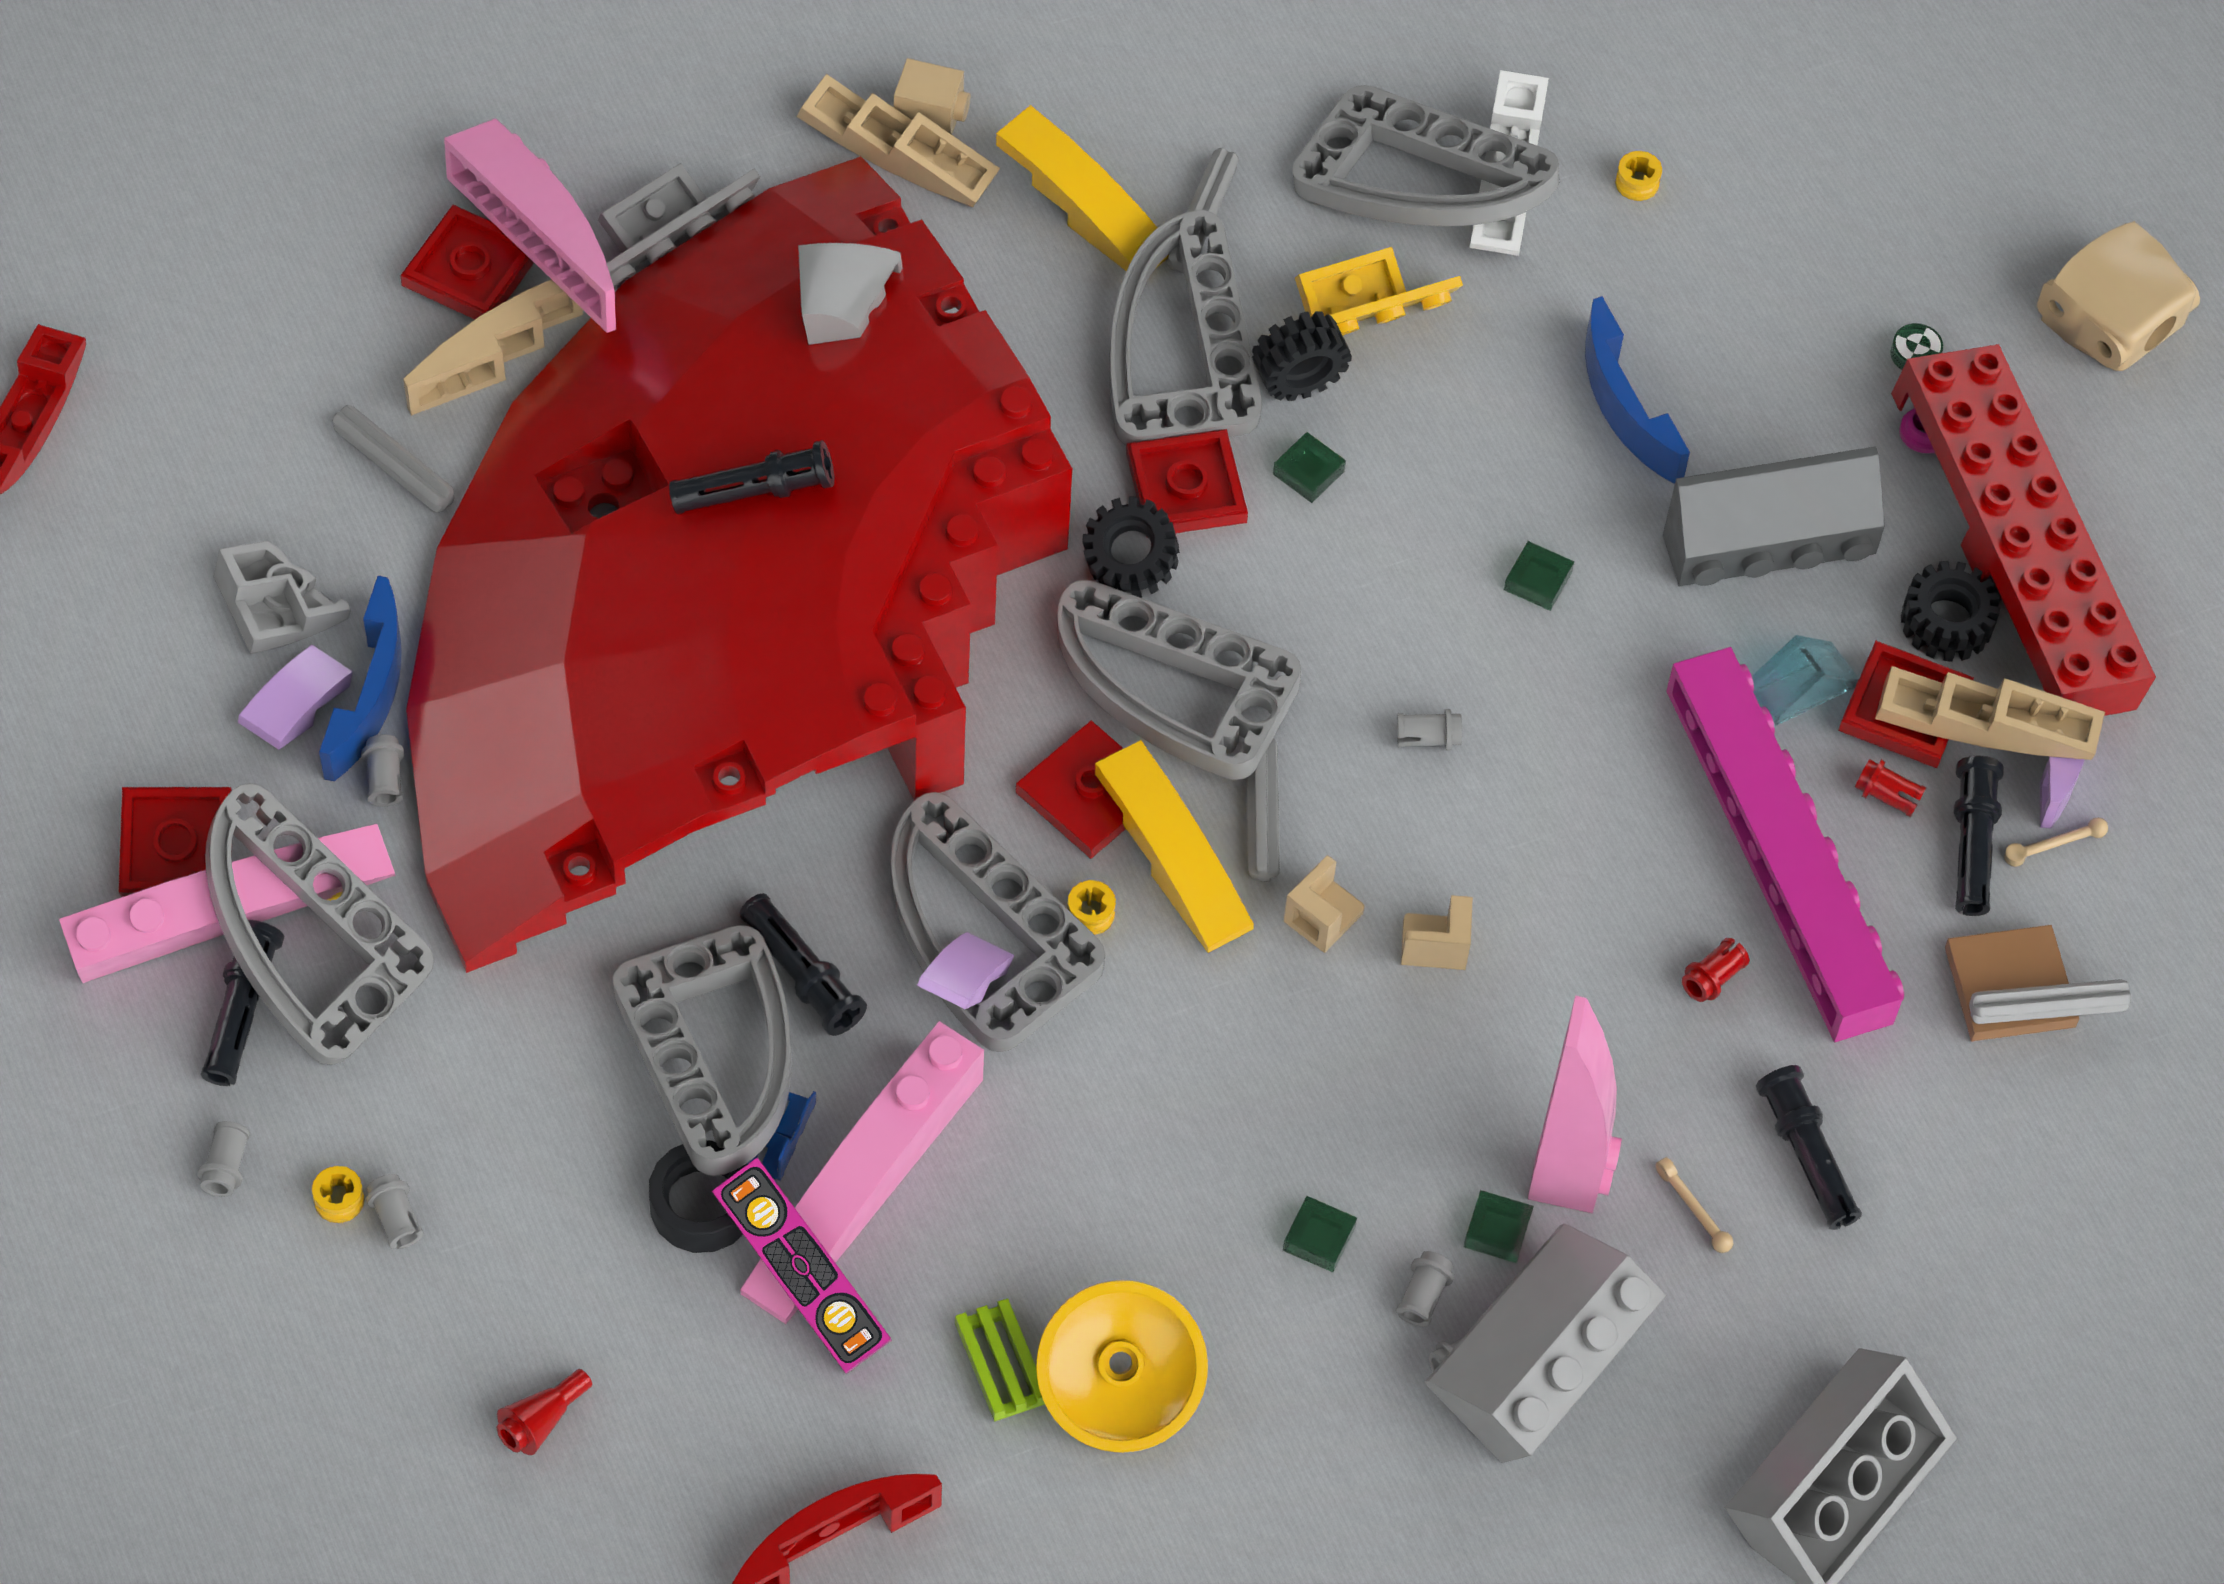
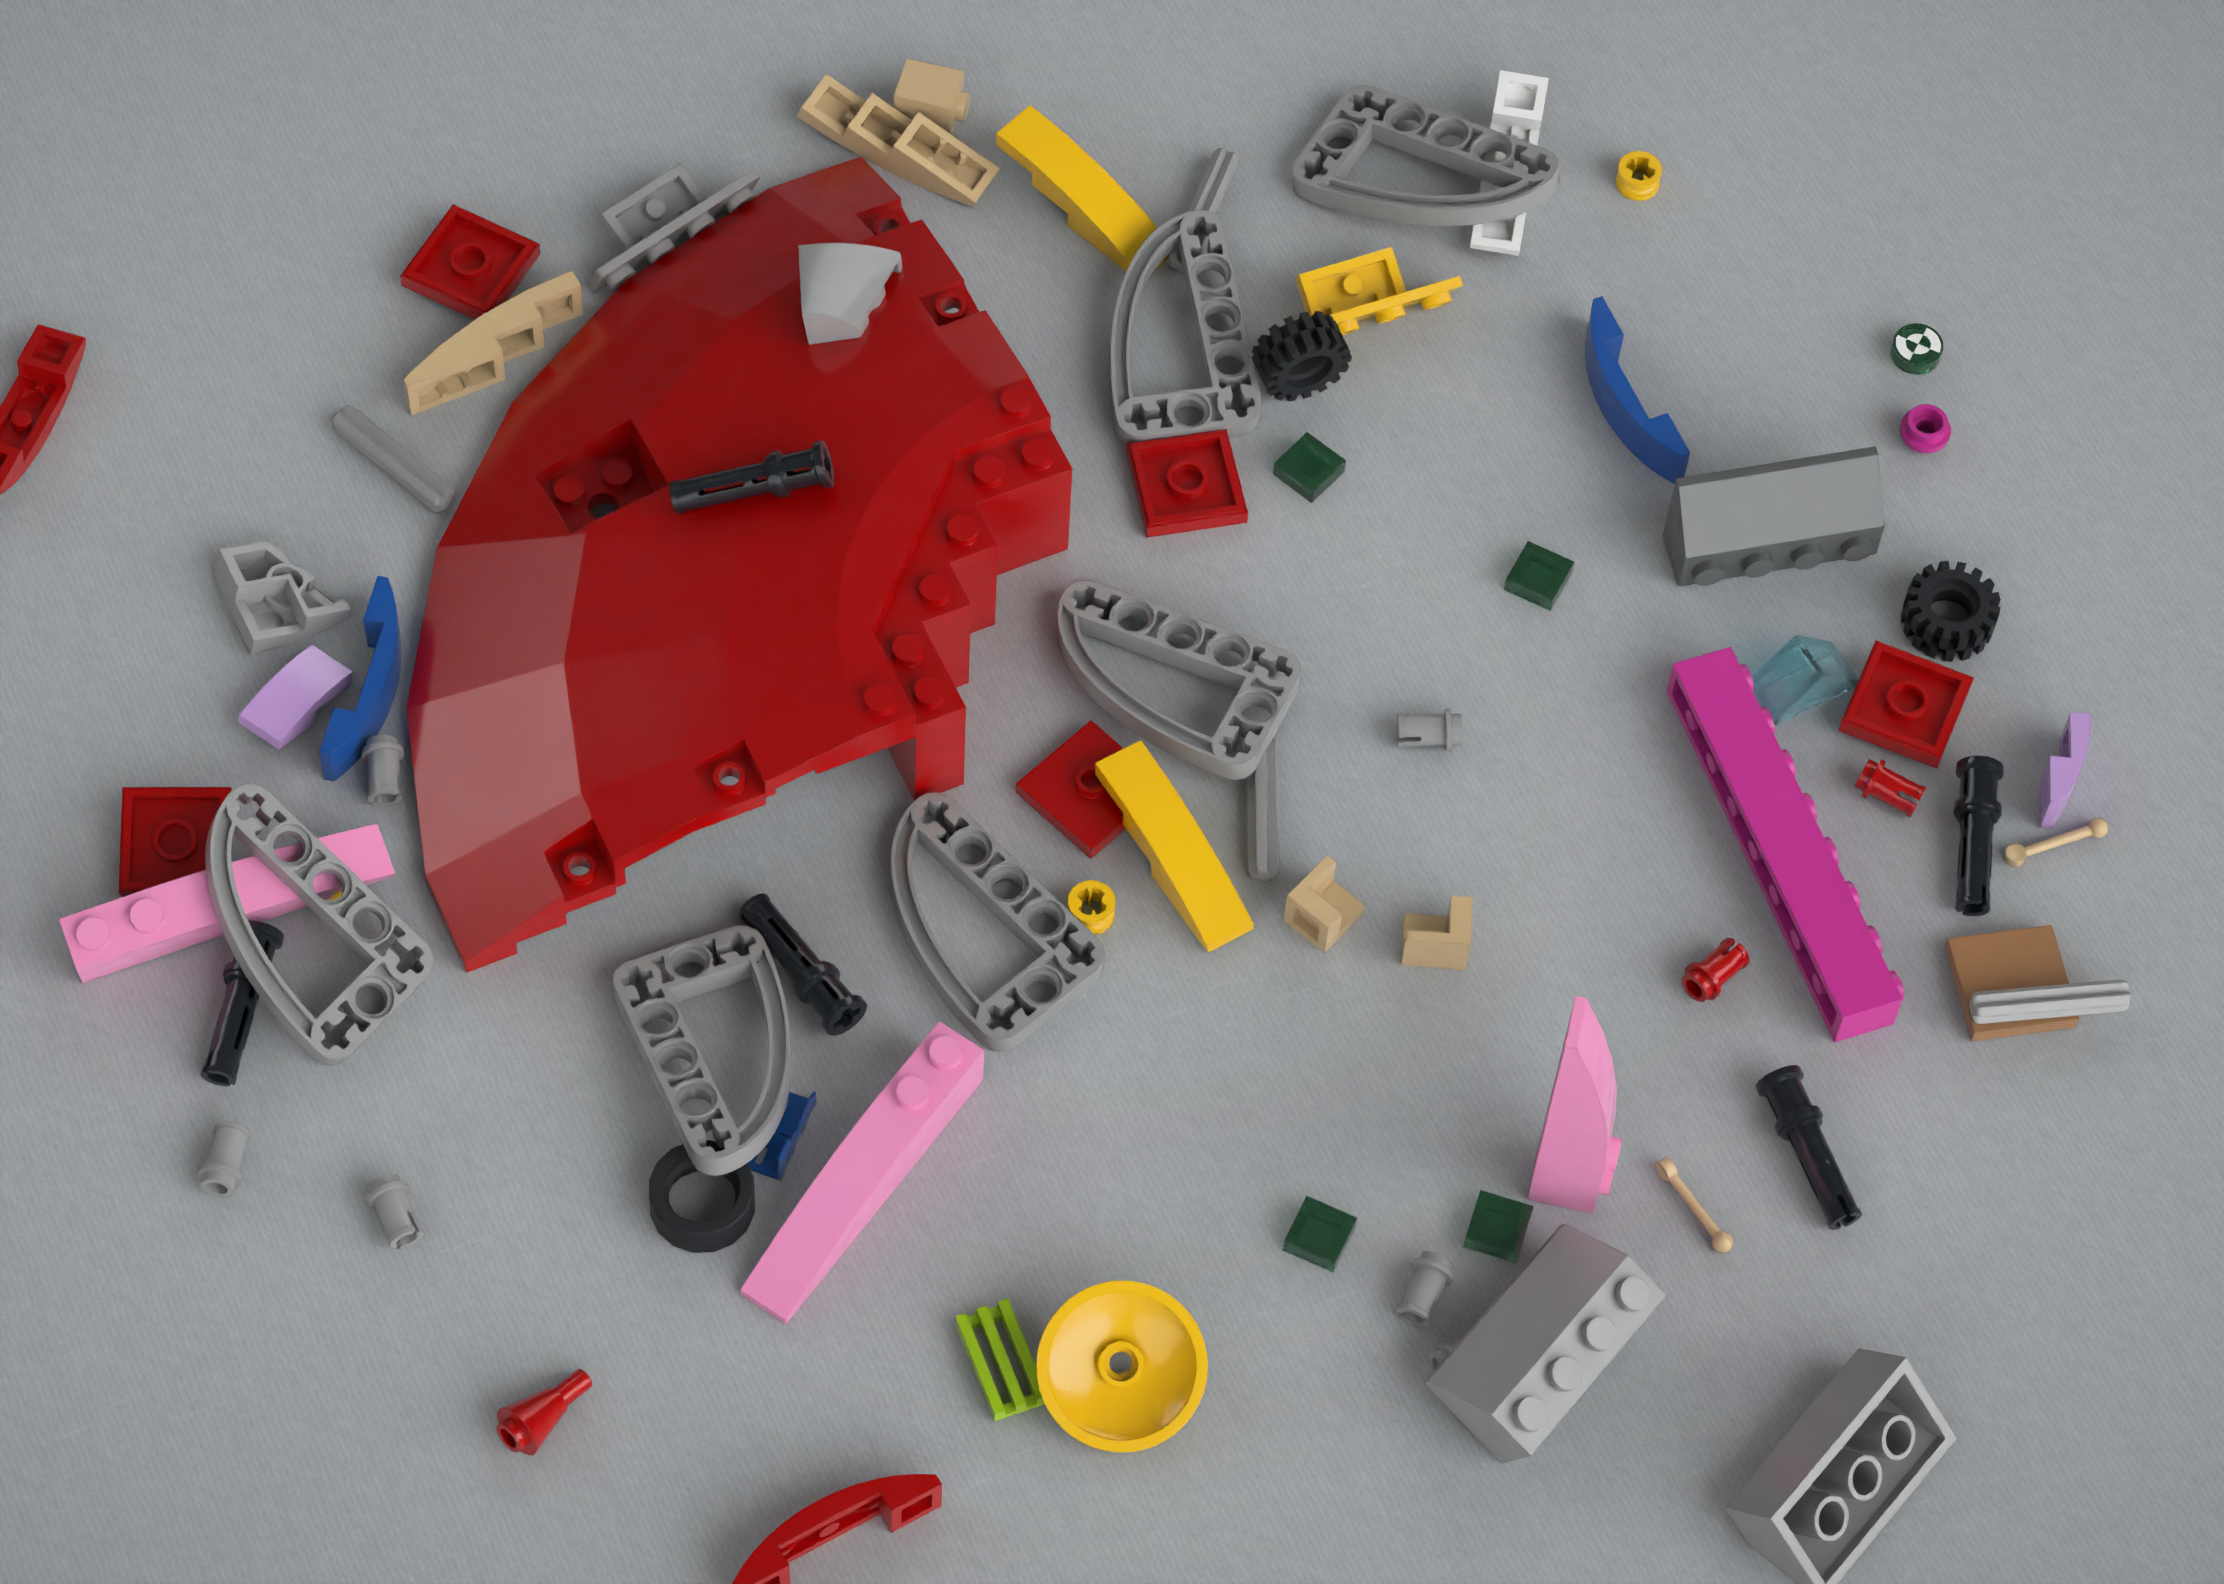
(324, 1186): yellow bush -> none
(533, 212): bright pink slope -> none
(801, 1265): tile -> none
(965, 970): lavender slope -> none
(1127, 518): black tyre -> none
(1994, 718): tan slope -> none
(2026, 528): red piece -> none
(2118, 297): tan piece -> none

